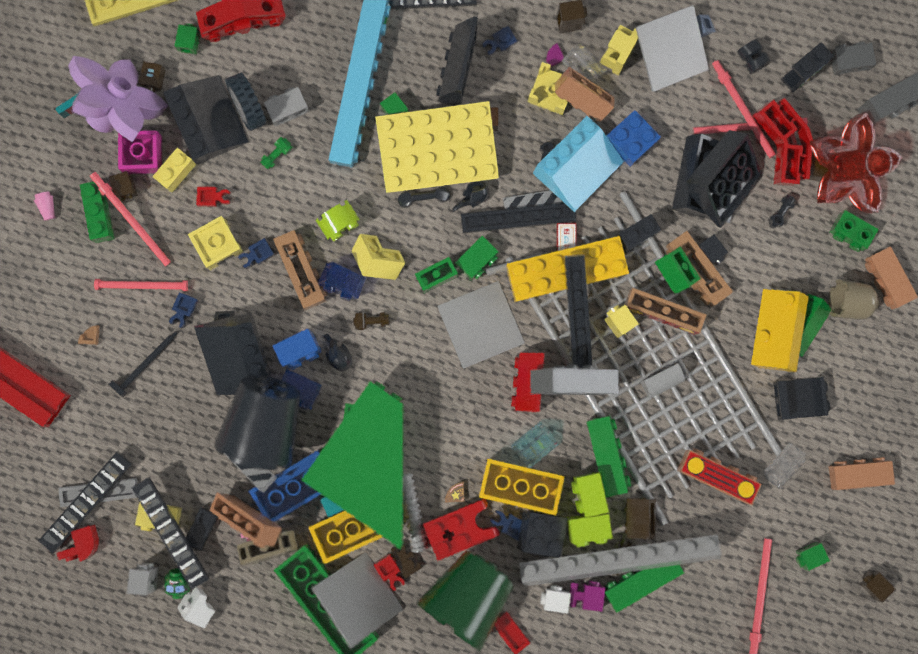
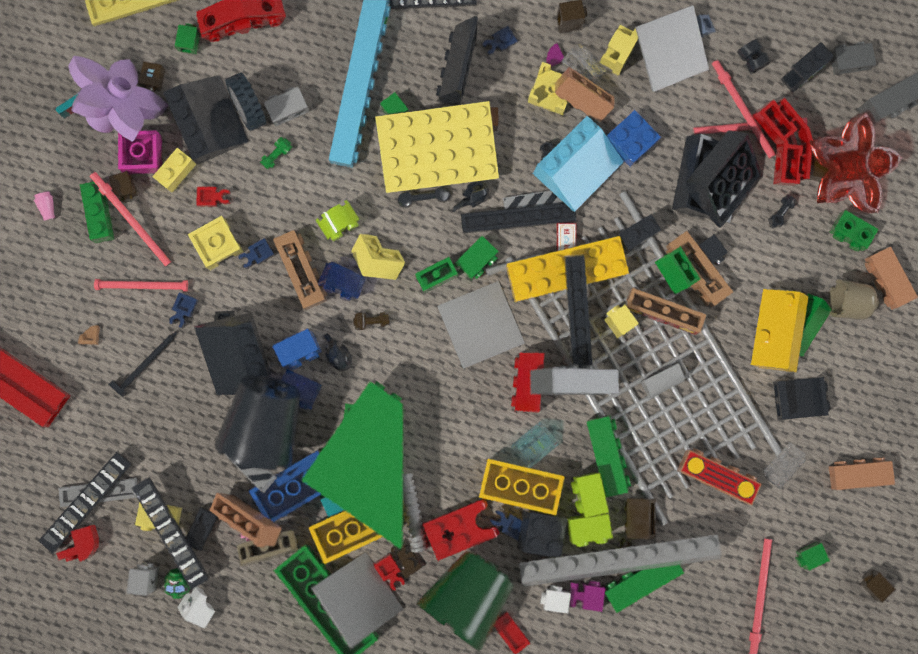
(455, 493): medium nougat tile -> none

